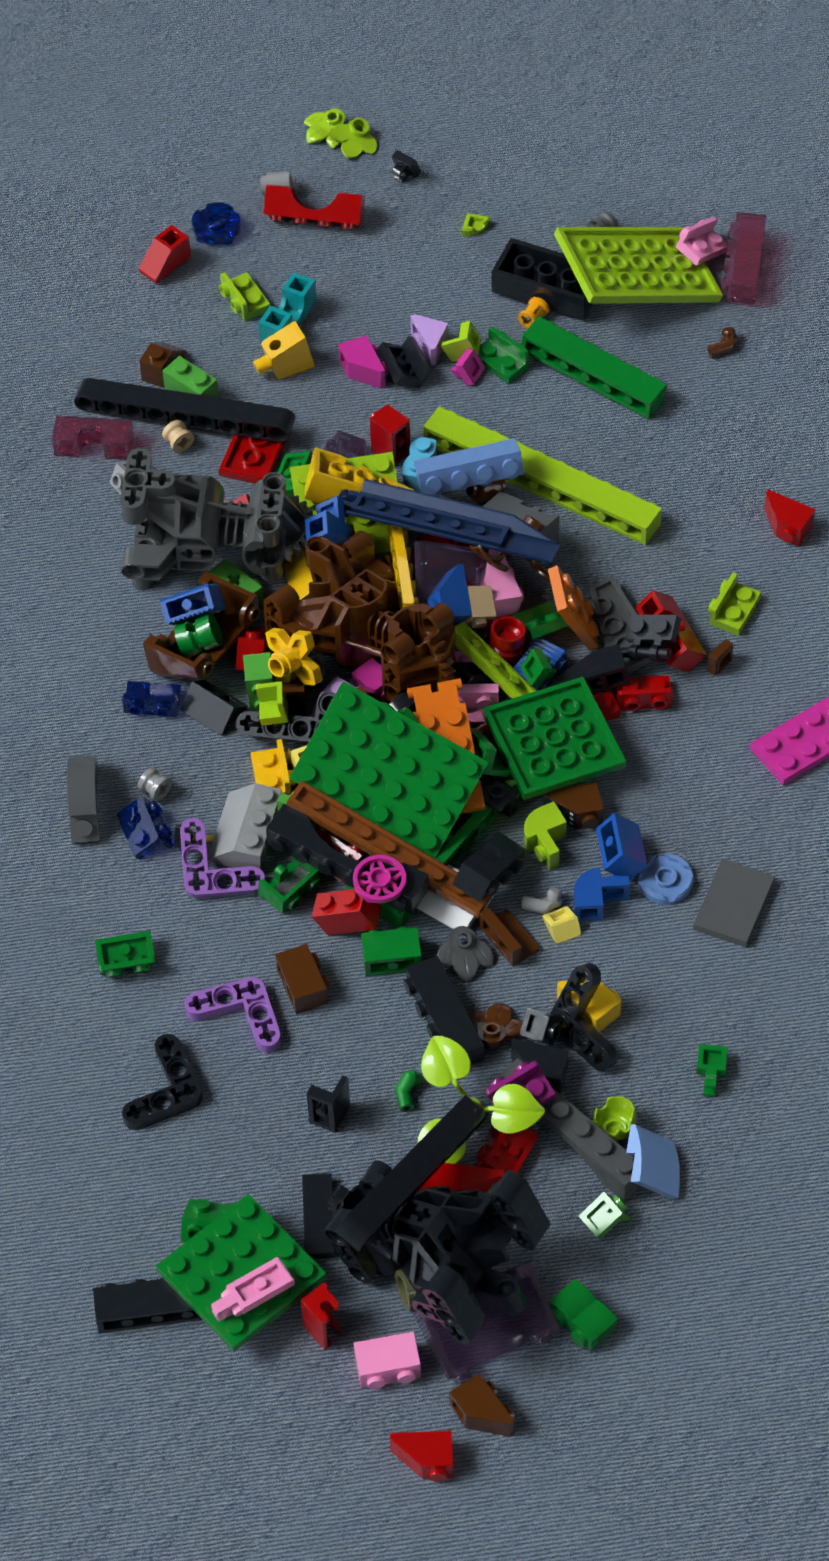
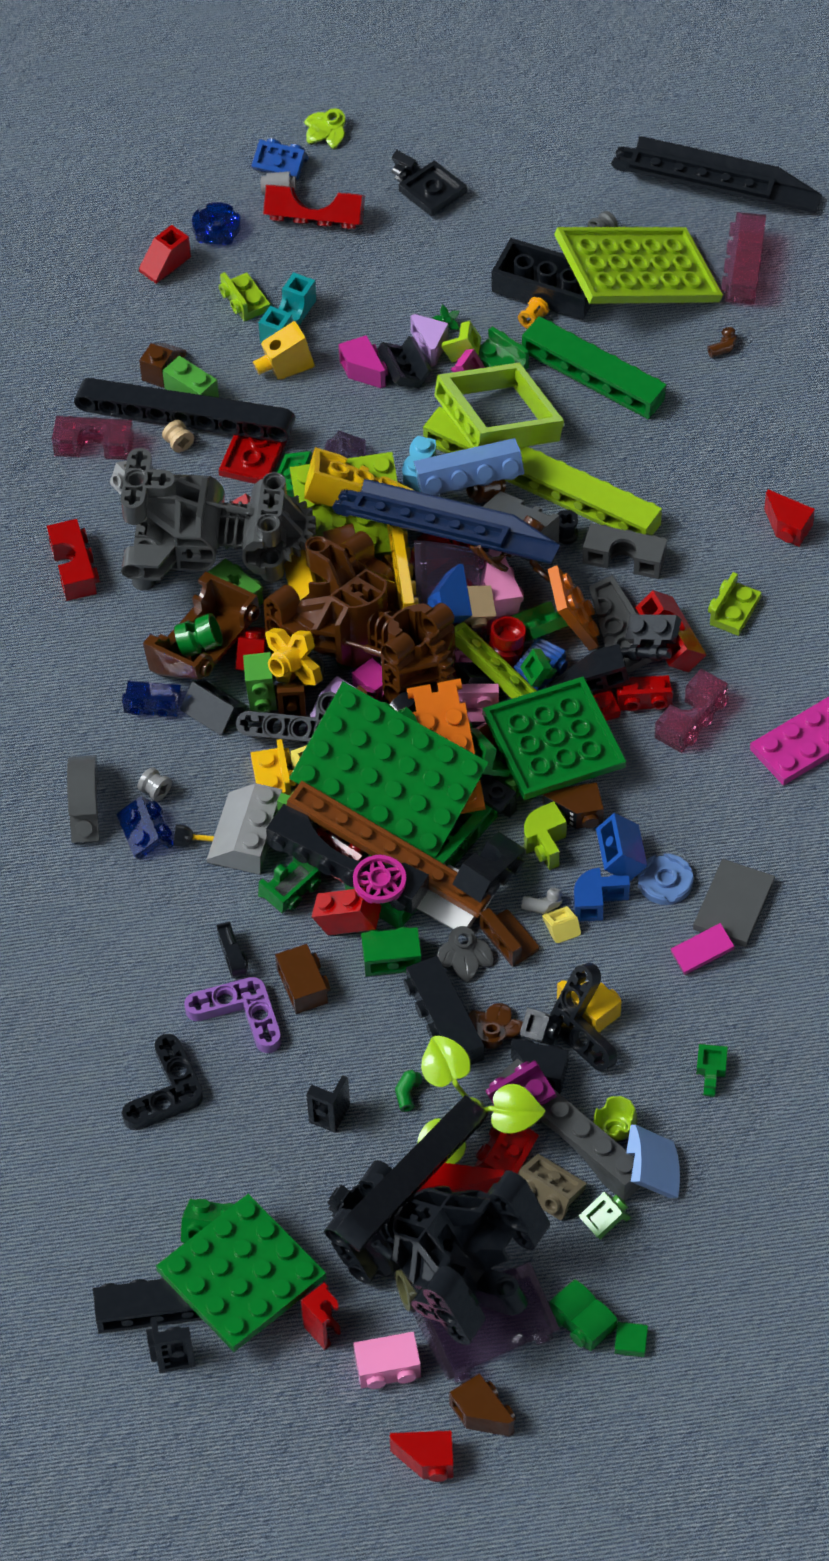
(69, 543): none -> red arch
(125, 953): green bracket -> none
(170, 1347): none -> black bracket
(192, 604): blue brick -> none
(210, 877): medium lavender beam -> none
(231, 950): none -> black piece
(253, 1289): bright pink hinge -> none
(272, 703): lime panel -> none
(275, 157): none -> blue bracket
(316, 1215): black tile -> none
(329, 522): blue brick -> none
(354, 138): lime plate -> none
(390, 433): red brick -> none
(432, 188): none -> black plate
(448, 317): none -> green plant
(453, 385): none -> lime window
(475, 224): lime tile -> none
(552, 1185): none -> dark tan bracket
(567, 526): none -> black bush
(607, 542): none -> dark grey arch
(631, 1339): none -> green tile
(682, 727): none -> clear pink arch
(700, 242): bright pink bracket -> none
(702, 949): none -> dark pink tile
(716, 173): none -> black hinge
(720, 657): reddish brown tile -> none

